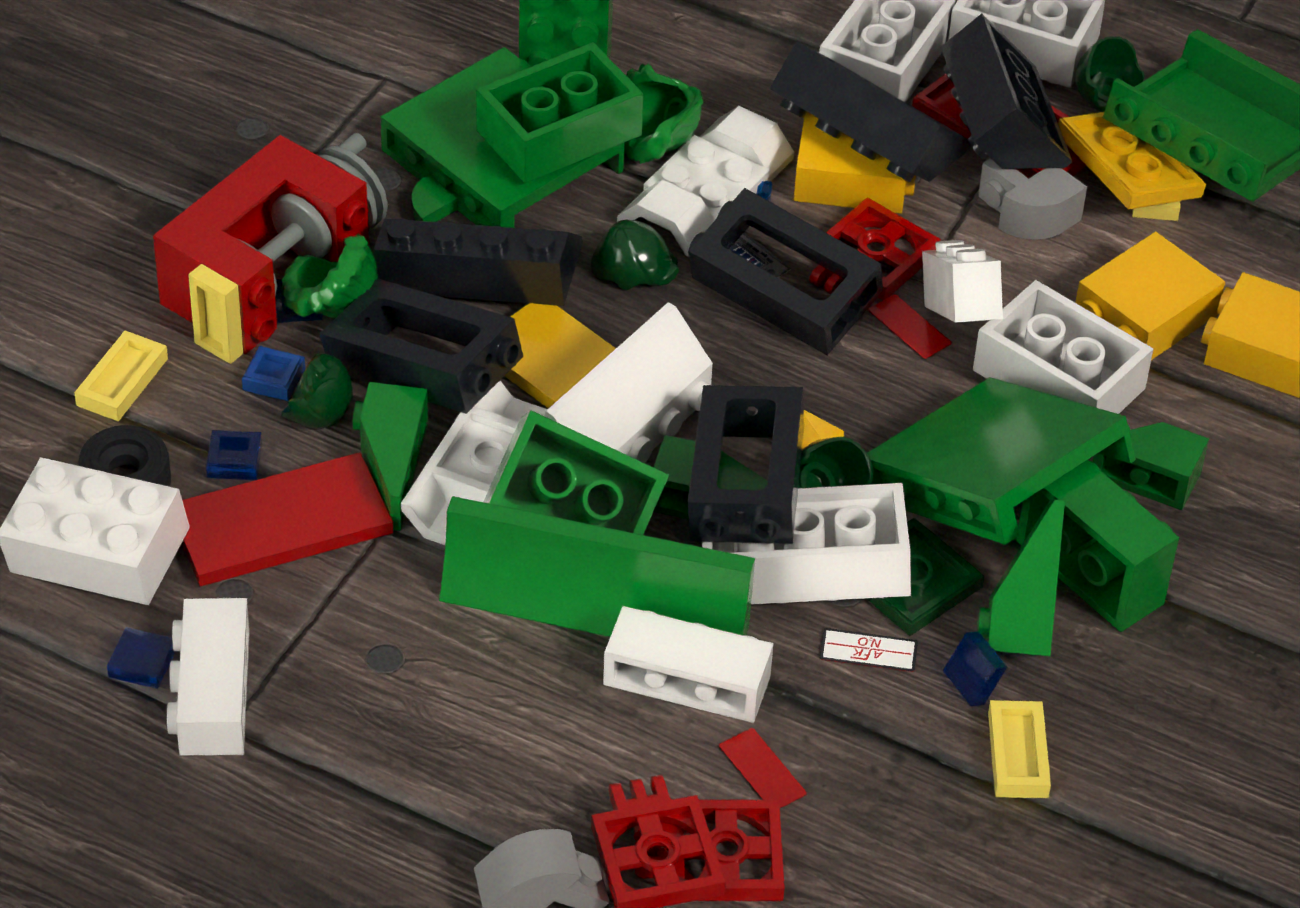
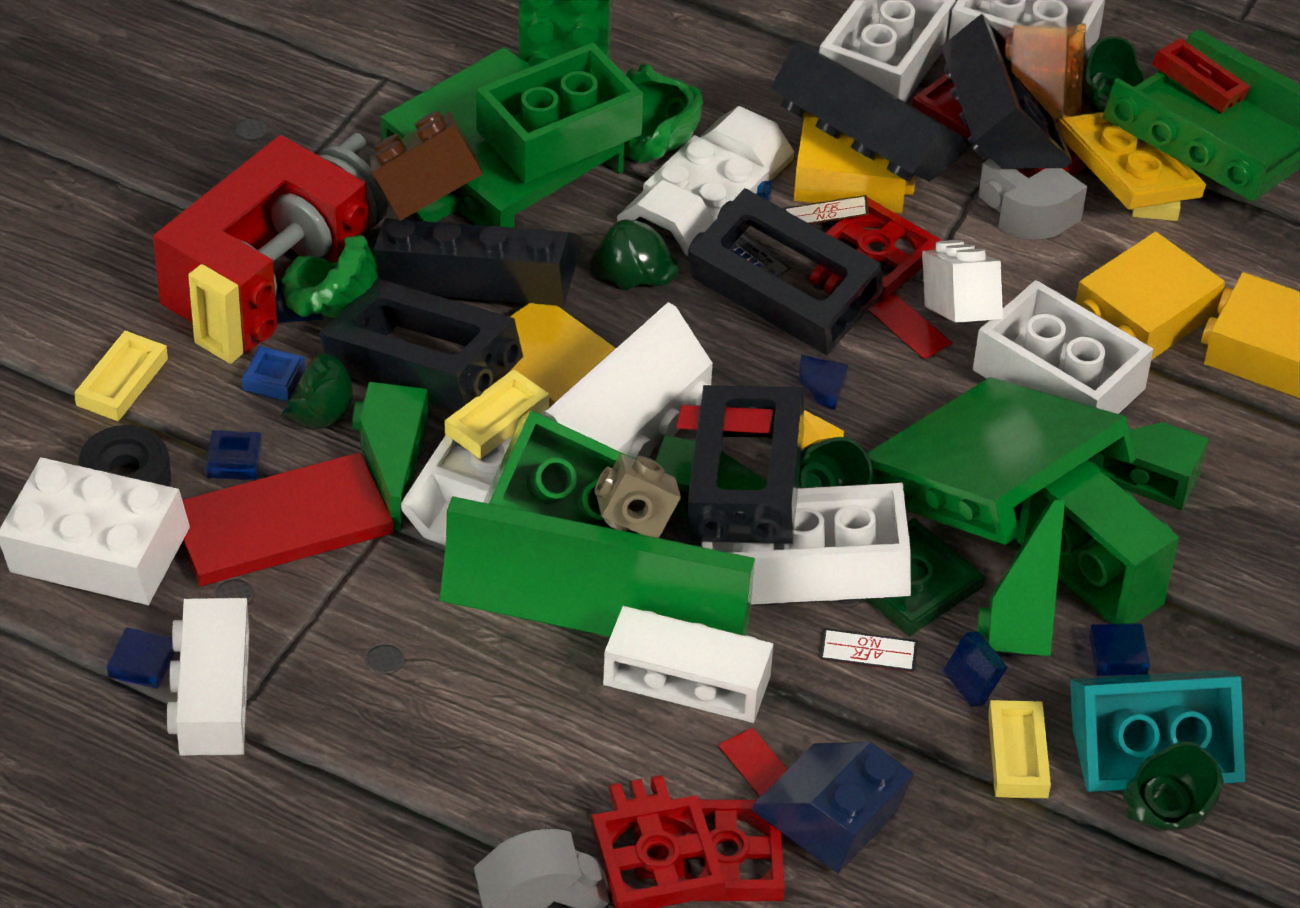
(424, 163): none -> reddish brown brick
(495, 413): none -> light yellow tile
(637, 496): none -> dark tan brick
(735, 419): none -> red sticker
(823, 379): none -> clear blue tile
(831, 209): none -> white sticker
(835, 799): none -> dark blue slope
(1050, 63): none -> clear orange slope
(1119, 649): none -> clear blue tile
(1135, 716): none -> teal slope
(1174, 788): none -> dark green hair
(1200, 75): none -> red tile

